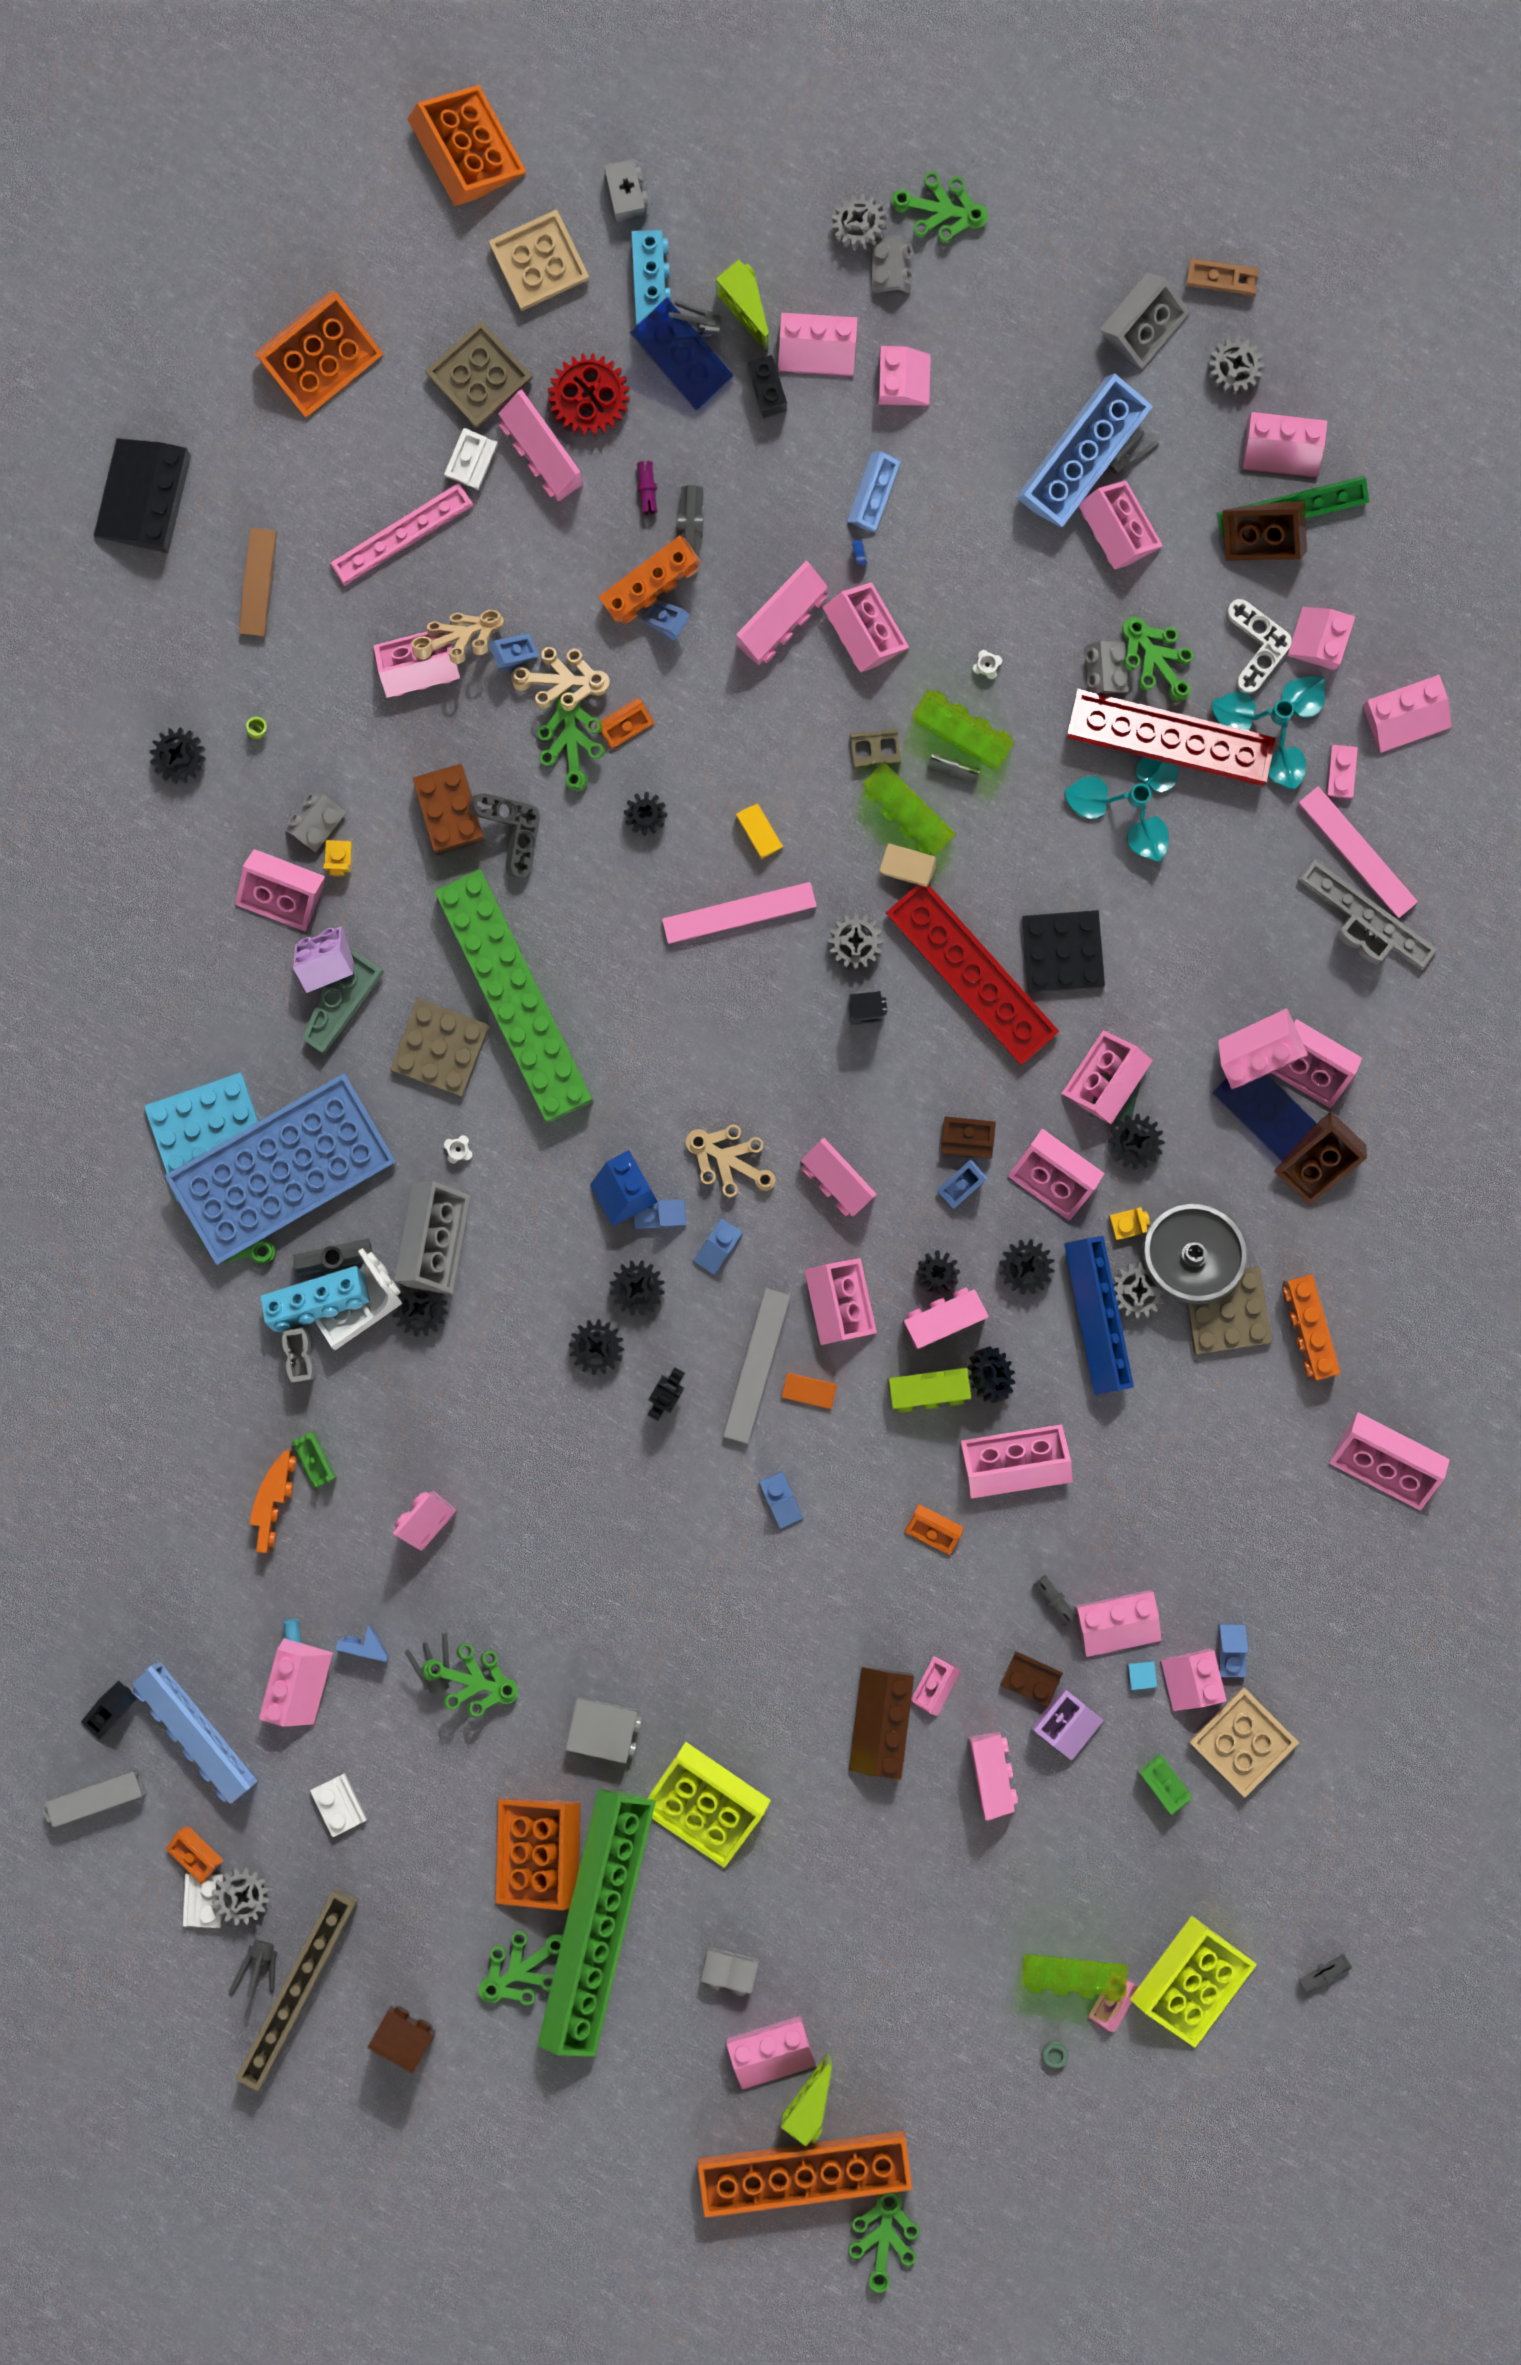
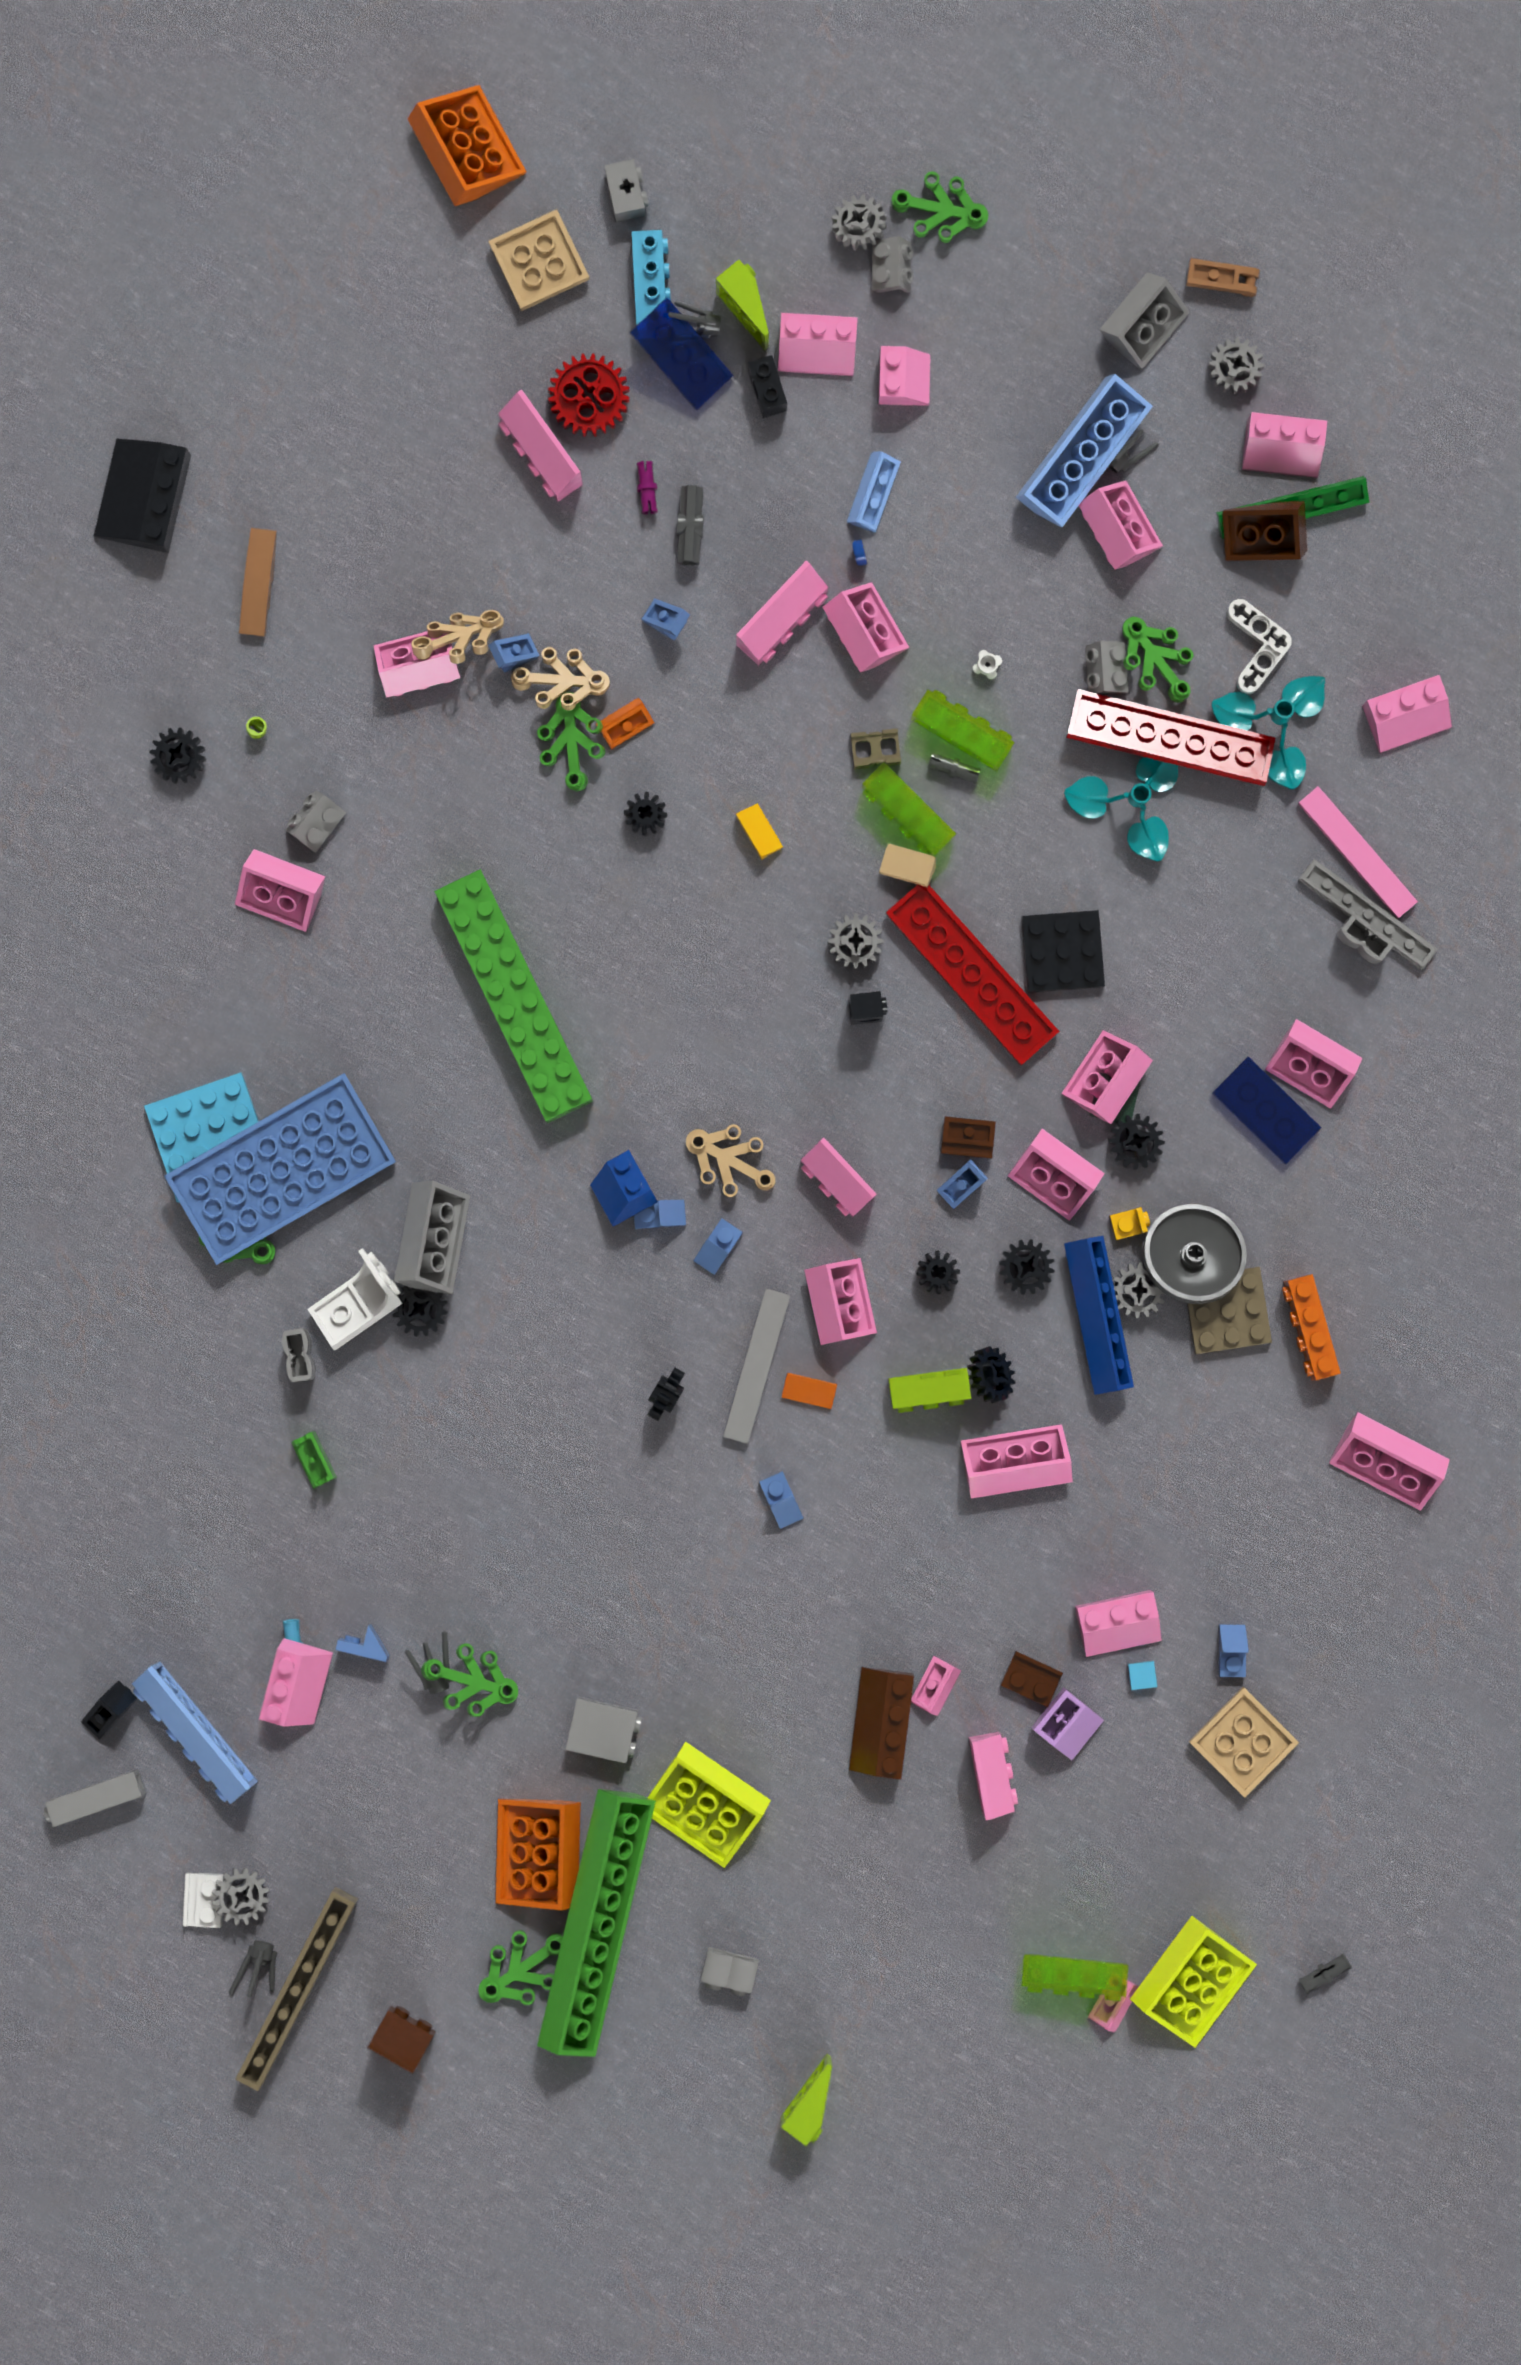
(194, 1854): orange slope -> none
(272, 1489): orange slope -> none
(315, 1299): medium azure brick -> none
(316, 1260): dark grey piece -> none
(318, 353): orange slope -> none
(323, 959): lavender slope -> none
(338, 857): yellow bracket -> none
(338, 1805): white plate -> none
(340, 1002): sand green wing -> none
(401, 534): bright pink tile -> none
(425, 1520): bright pink slope -> none
(439, 1047): dark tan plate -> none
(445, 808): dark orange brick -> none
(451, 1146): white plate -> none
(471, 459): white plate -> none
(478, 374): dark tan plate -> none
(519, 826): dark grey beam -> none
(587, 1354): black gear -> none
(627, 1281): black gear -> none
(650, 580): orange brick -> none
(739, 913): bright pink tile -> none
(770, 2052): bright pink slope -> none
(804, 2174): orange brick -> none
(884, 2234): bright green plant -> none
(934, 1529): orange slope -> none
(944, 1317): bright pink slope -> none
(1055, 1600): dark grey pin -> none
(1055, 2054): sand green tile -> none
(1165, 1784): bright green hinge -> none
(1193, 1680): bright pink slope -> none
(1260, 1049): bright pink slope -> none
(1321, 636): bright pink slope -> none
(1322, 1158): reddish brown slope -> none
(1341, 771): bright pink plate -> none

